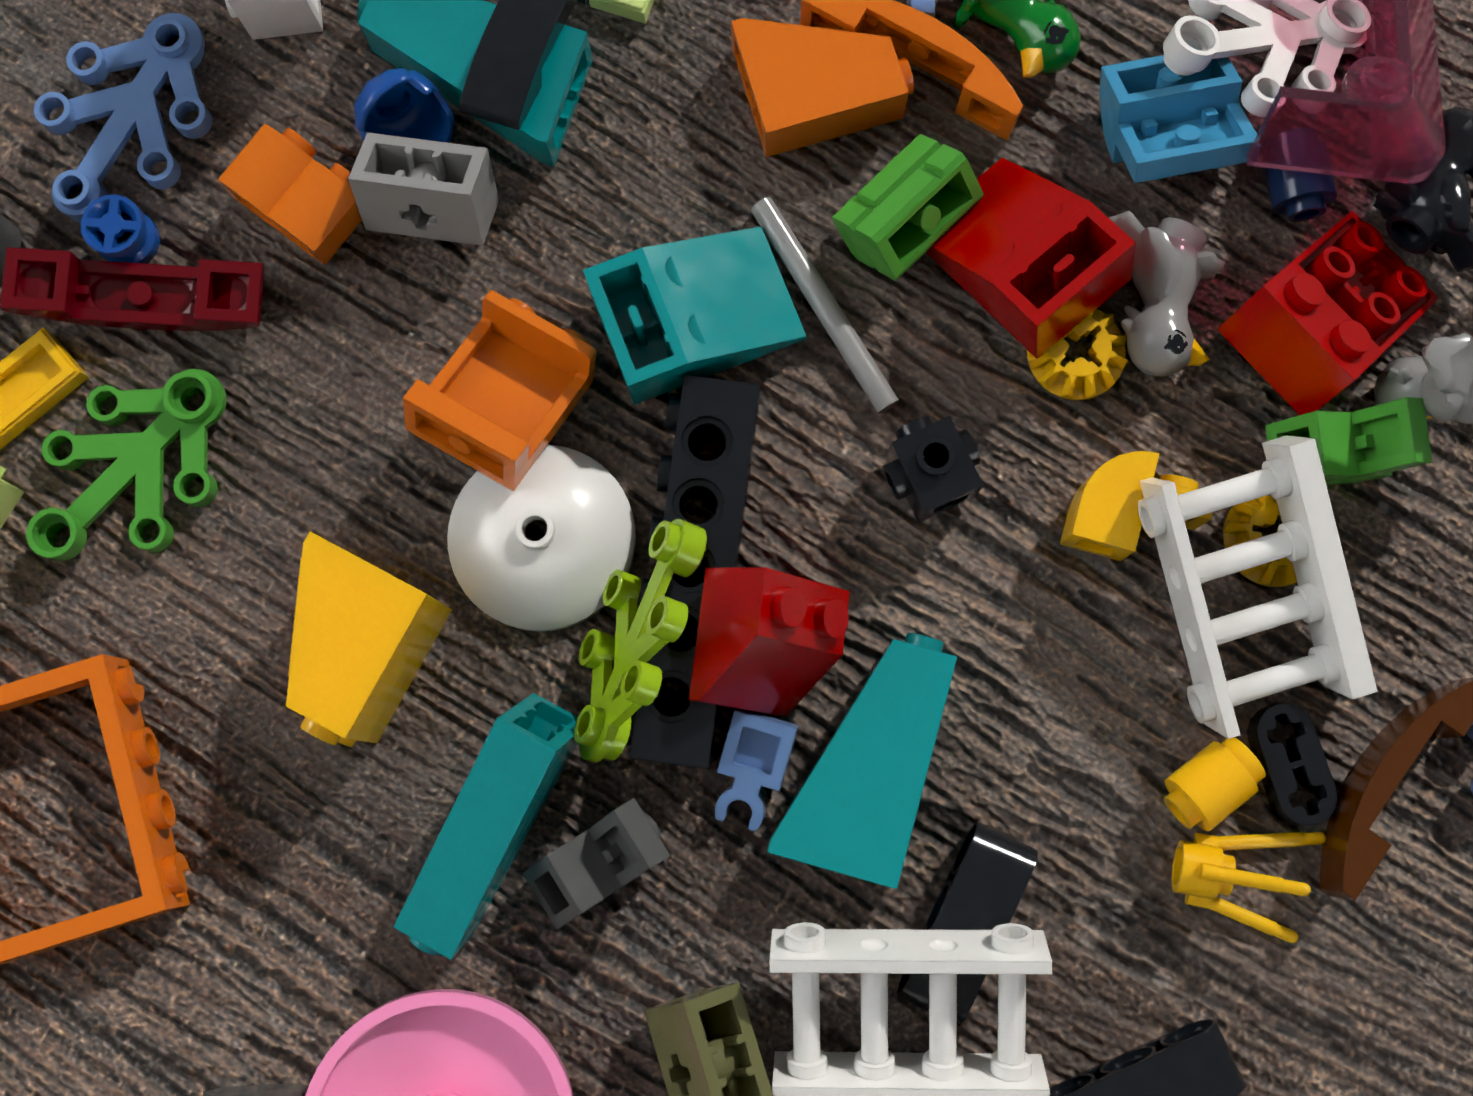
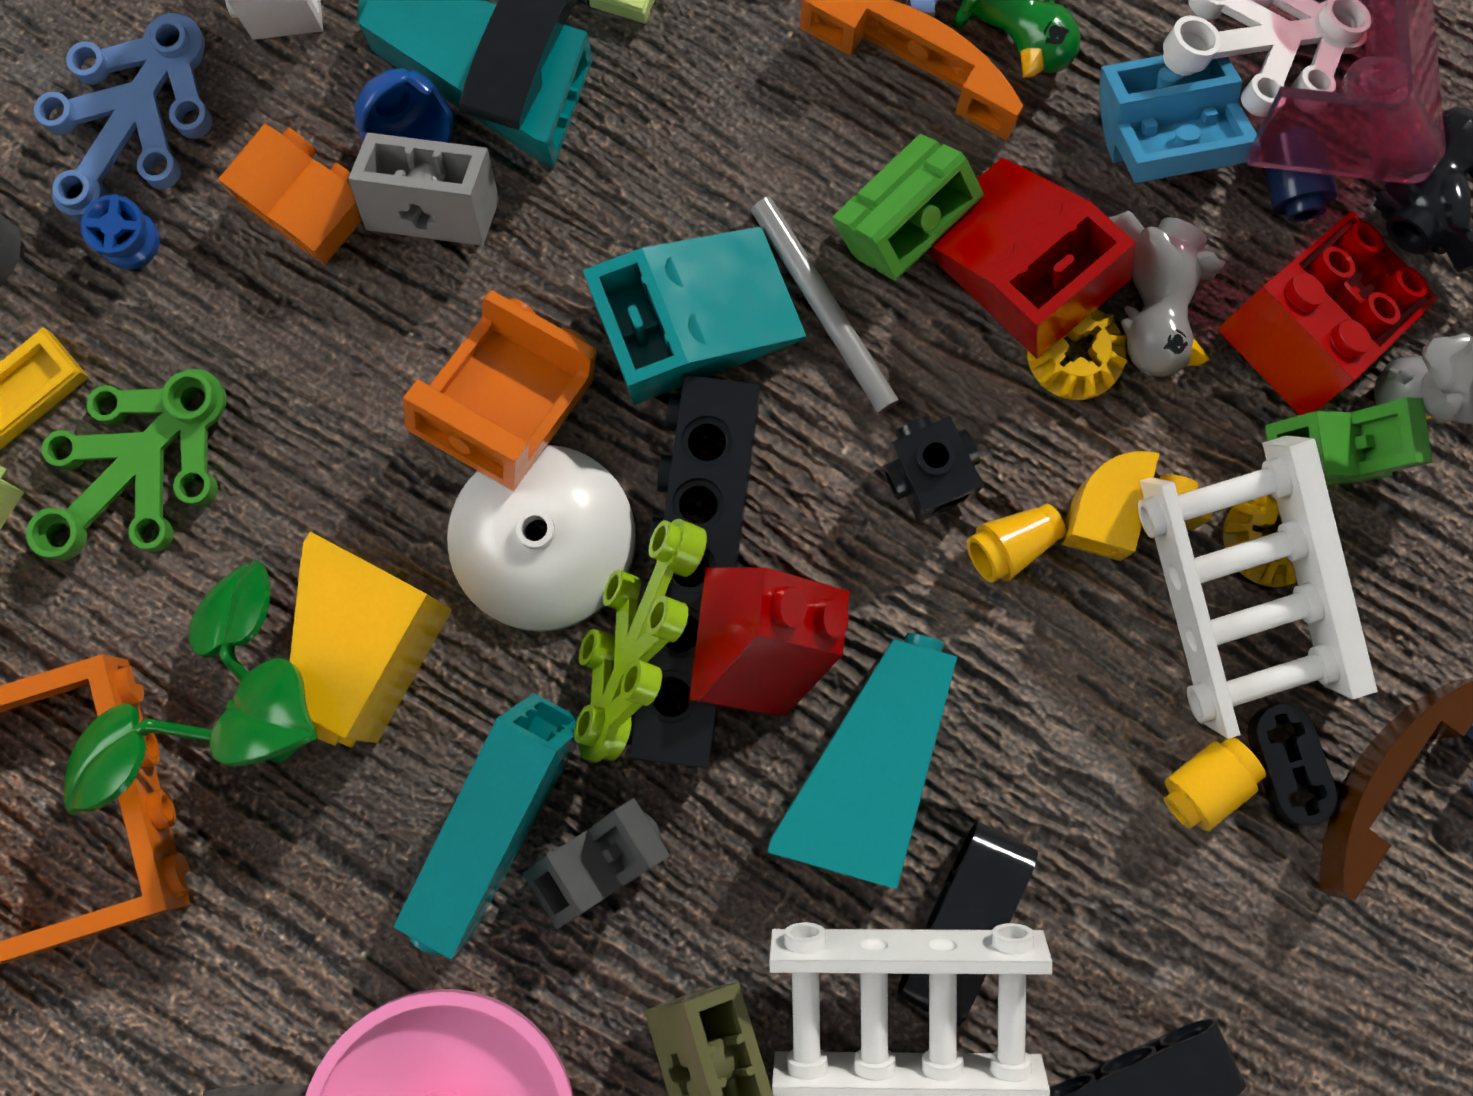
(132, 294): dark red slope -> none
(260, 723): none -> green plant
(756, 757): medium blue plate -> none
(817, 81): orange slope -> none
(1013, 542): none -> yellow cone
(1205, 871): yellow plant -> none

